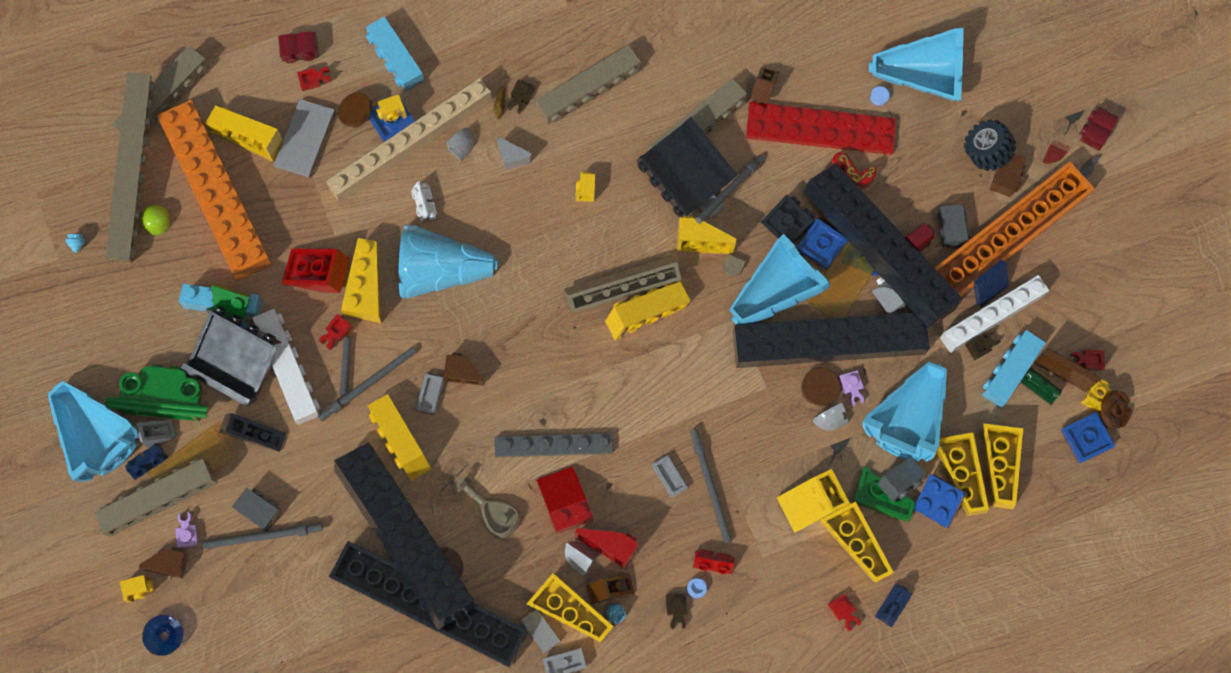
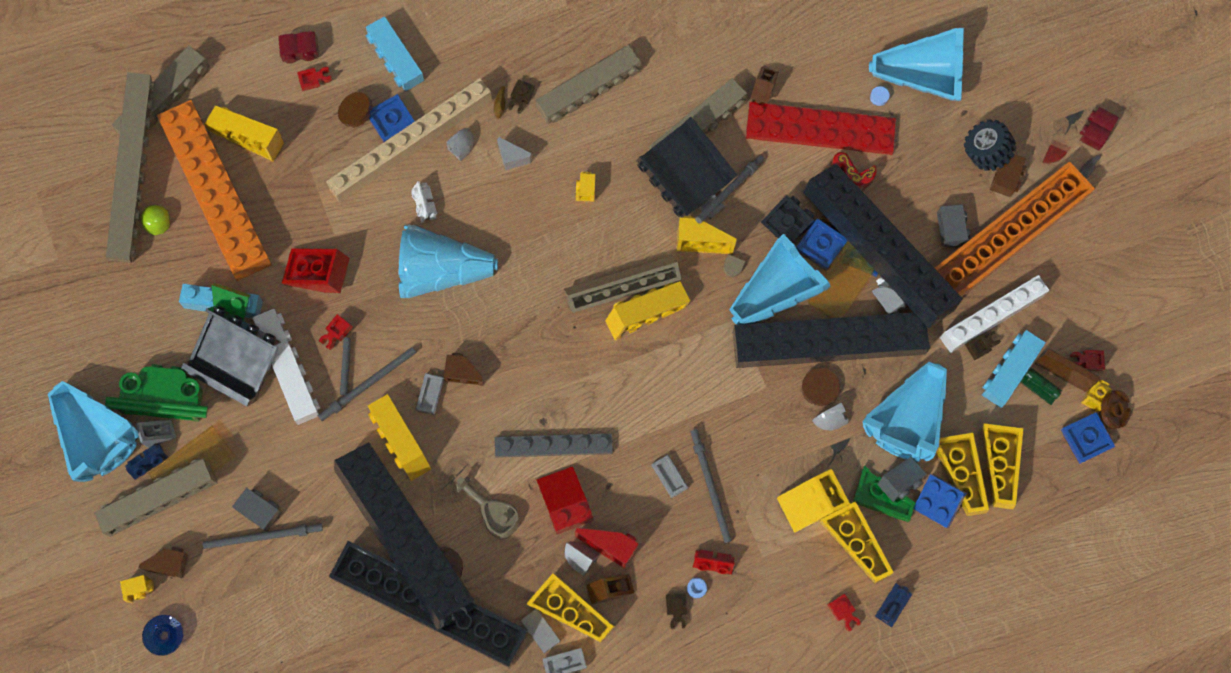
(75, 241): medium azure plate -> none
(186, 535): lavender plate -> none
(252, 432): black slope -> none
(304, 138): light grey tile -> none
(363, 284): yellow wedge -> none
(391, 108): yellow brick -> none
(615, 613): medium azure plate -> none
(852, 385): lavender plate -> none
(921, 237): dark red brick -> none
(991, 283): dark blue tile -> none

